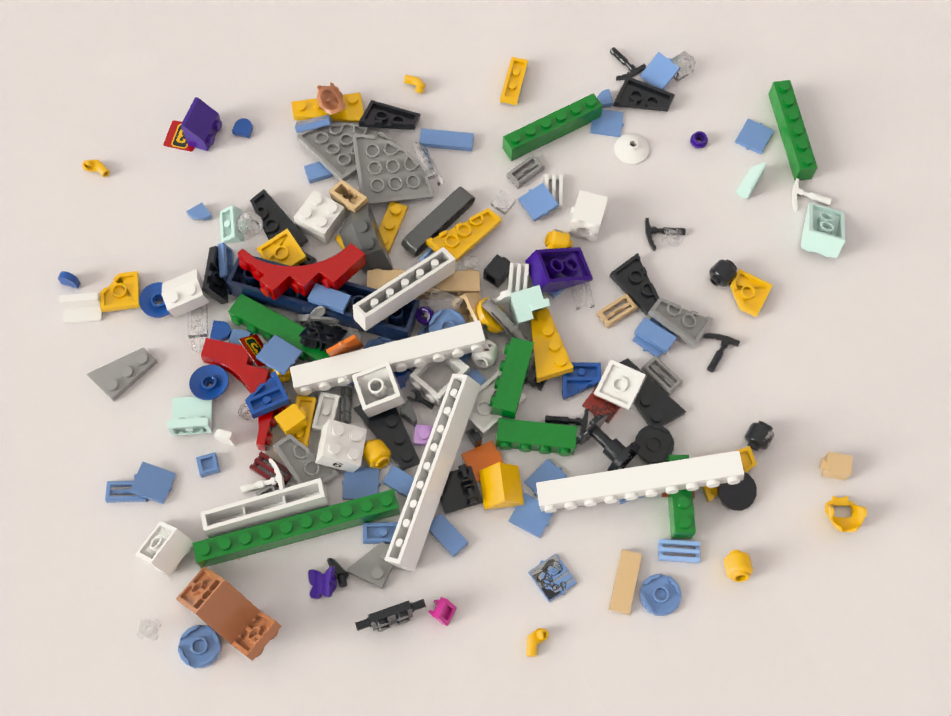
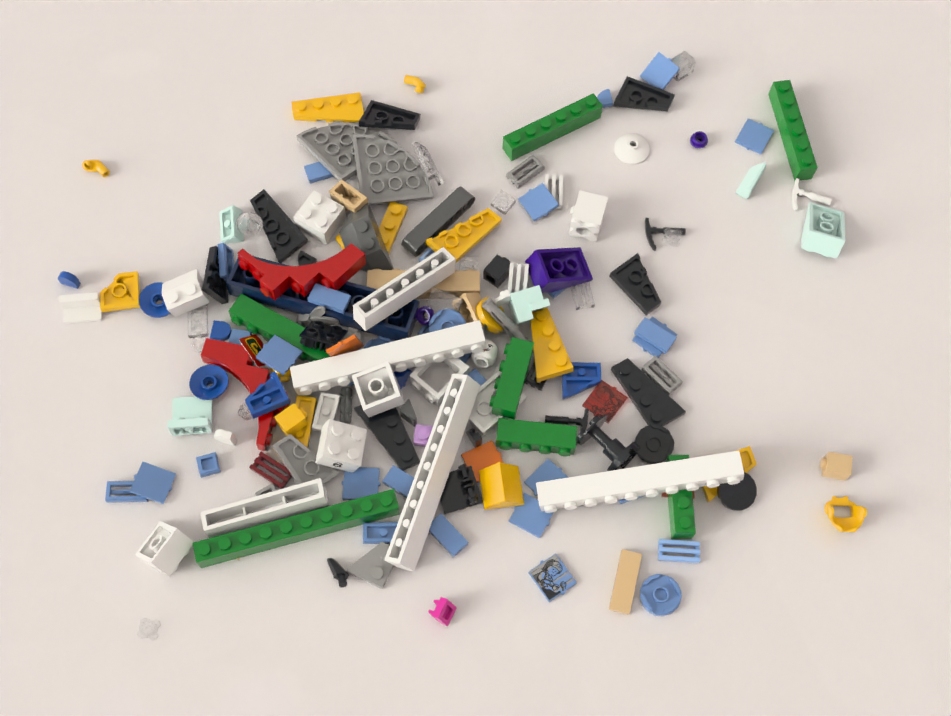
(122, 373): light grey wing -> none
(176, 139): sticker -> none
(199, 212): medium blue tile -> none
(199, 646): medium blue tile -> none
(201, 125): dark purple slope -> none
(229, 613): nougat bracket -> none
(243, 128): blue tile -> none
(262, 483): white piece -> none
(282, 250): yellow plate -> none
(313, 123): medium blue tile -> none
(322, 583): dark purple animal -> none
(330, 99): nougat hat -> none
(376, 453): yellow head -> none
(398, 614): black plate -> none
(420, 399): black hand -> none
(446, 139): medium blue tile -> none
(514, 81): yellow plate -> none
(535, 639): yellow arm -> none
(558, 239): yellow head -> none
(605, 319): tan tile -> none
(608, 124): medium blue piece -> none
(620, 385): white plate -> none
(633, 70): black piece -> none
(683, 323): light grey wing -> none
(723, 273): black head -> none
(726, 340): black piece -> none
(738, 566): yellow head -> none
(749, 292): yellow plate -> none
(759, 436): black head -> none

